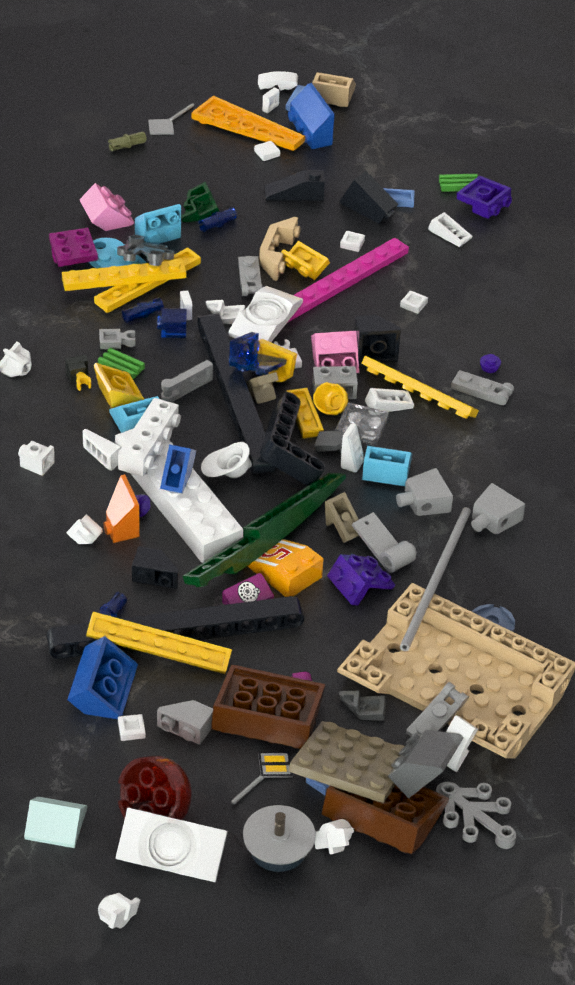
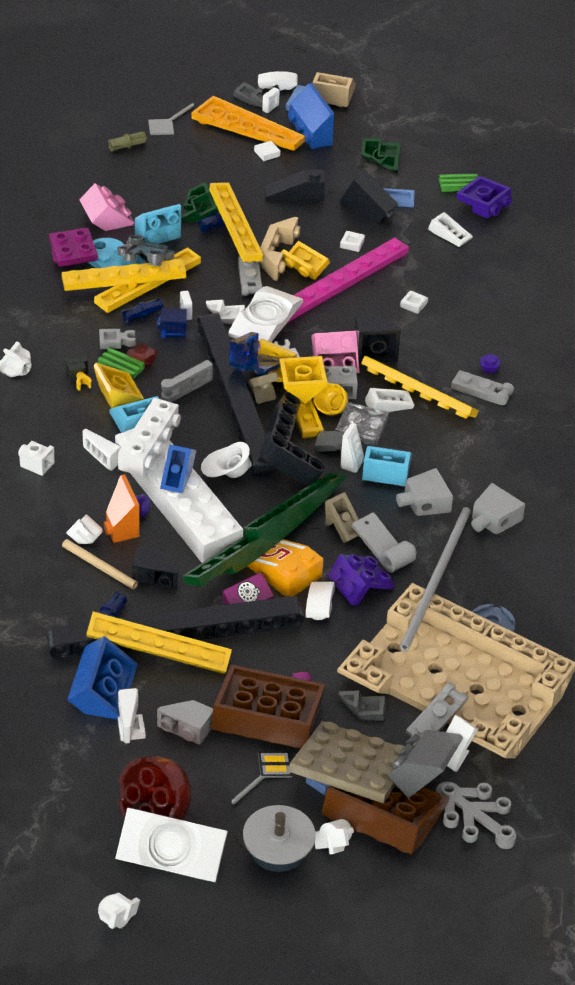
(54, 821): light aqua slope -> none
(100, 564): none -> tan piece
(127, 710): none -> white slope
(143, 353): none -> clear red slope
(236, 222): none -> yellow plate
(249, 94): none -> dark grey slope
(303, 376): none -> yellow slope
(320, 600): none -> white slope
(382, 153): none -> dark green slope

